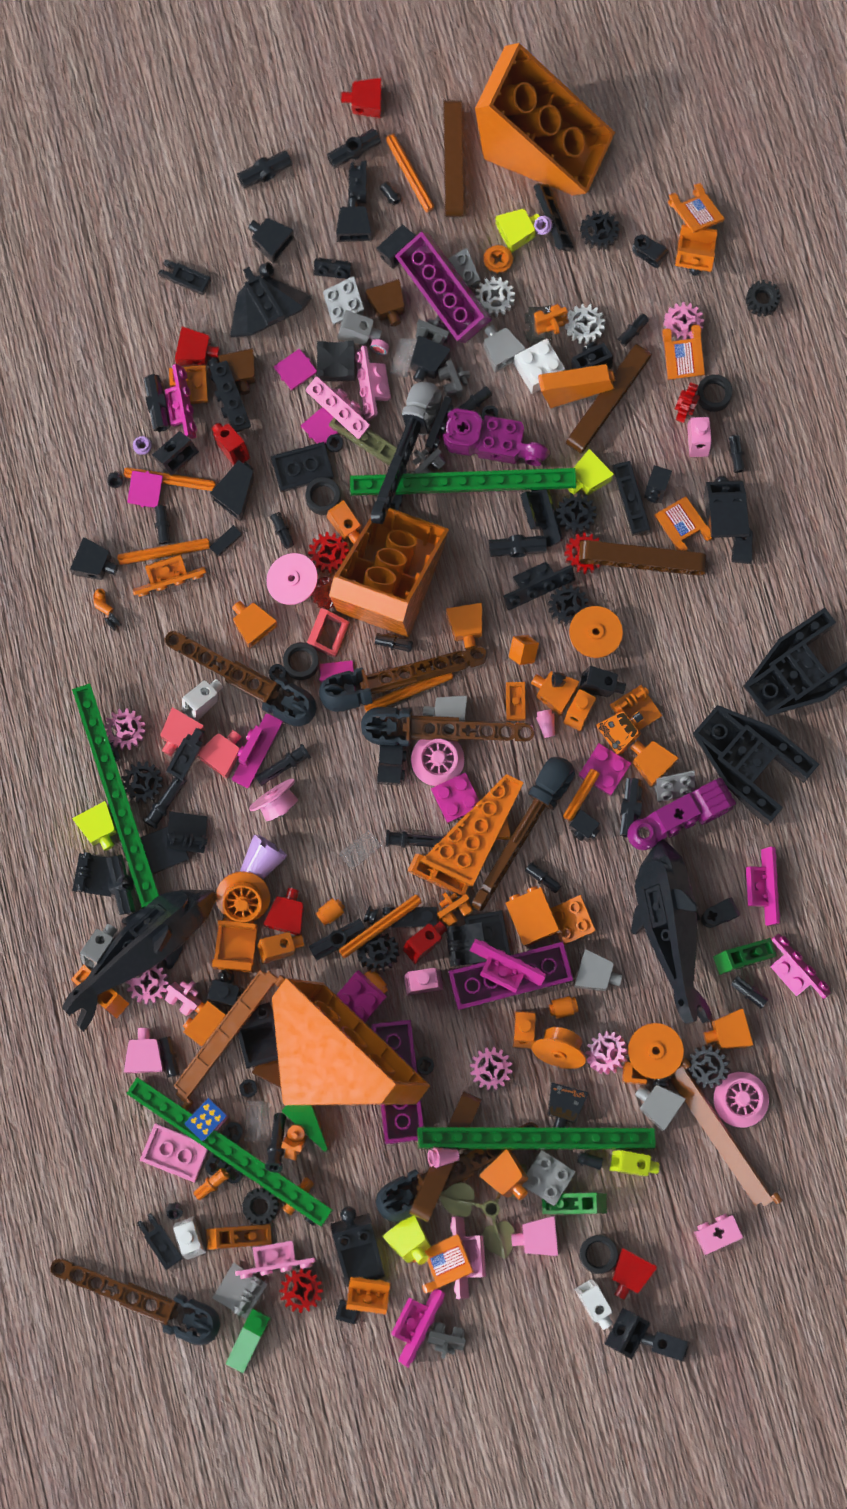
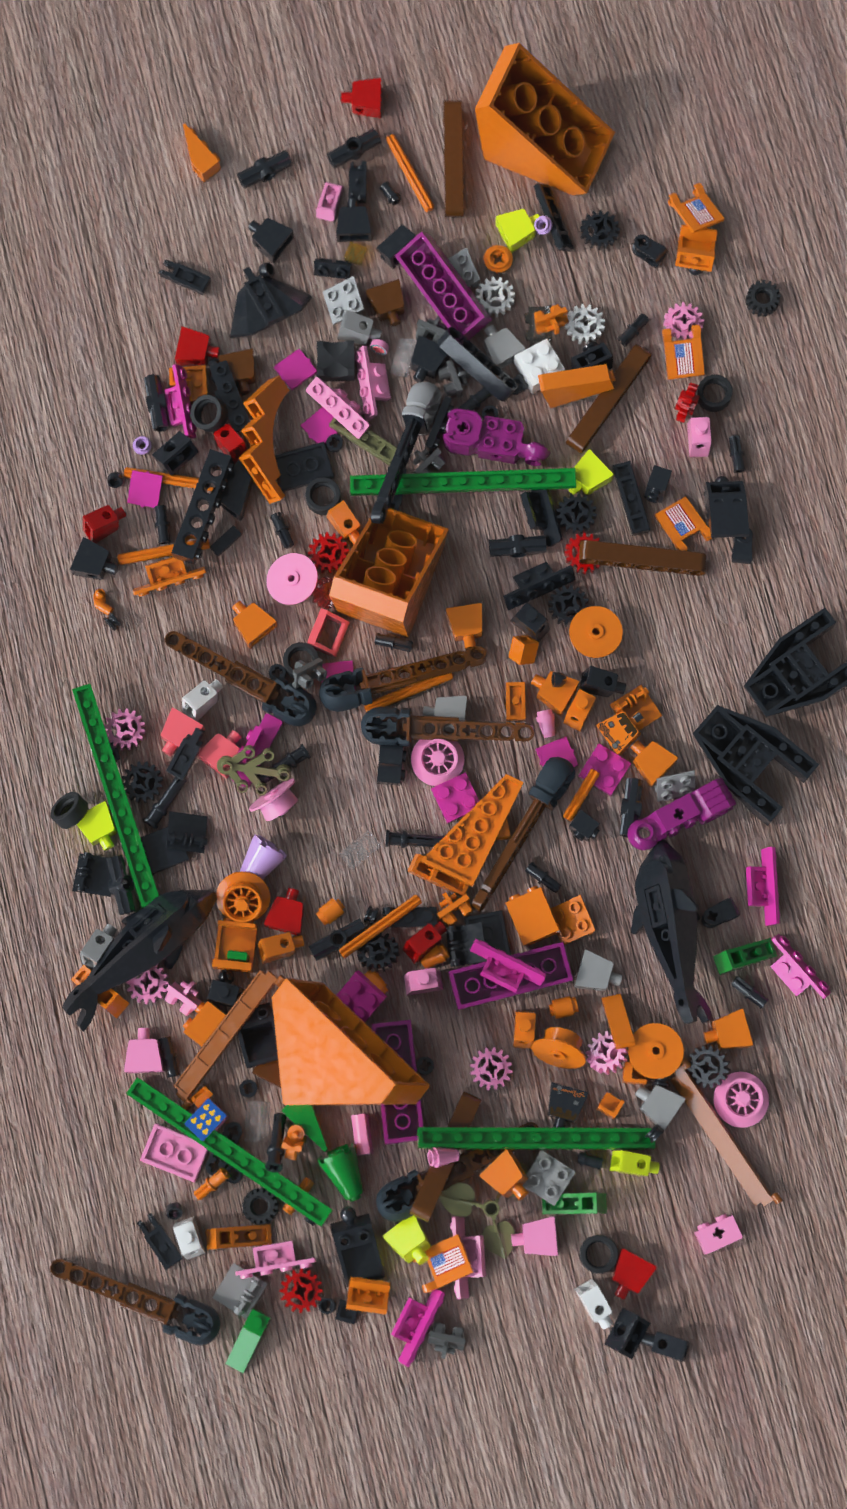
(69, 810): none -> black tyre
(102, 522): none -> red torso
(201, 1096): none -> orange tile
(203, 161): none -> orange slope
(214, 461): none -> black brick
(221, 417): none -> black tyre
(238, 956): none -> green tile
(251, 769): none -> olive plant
(260, 456): none -> orange arch
(306, 673): none -> dark grey hips
(323, 1305): none -> black hinge
(329, 202): none -> bright pink slope
(343, 1170): none -> green cone
(355, 253): none -> clear yellow tile
(362, 1134): none -> bright pink brick
(435, 956): none -> orange cone
(477, 364): none -> black beam
(522, 385): none -> black plate
(530, 622): none -> black torso
(557, 748): none -> dark pink piece
(610, 1105): none -> orange panel
(618, 1021): none -> orange tile
(654, 1133): none -> black bush

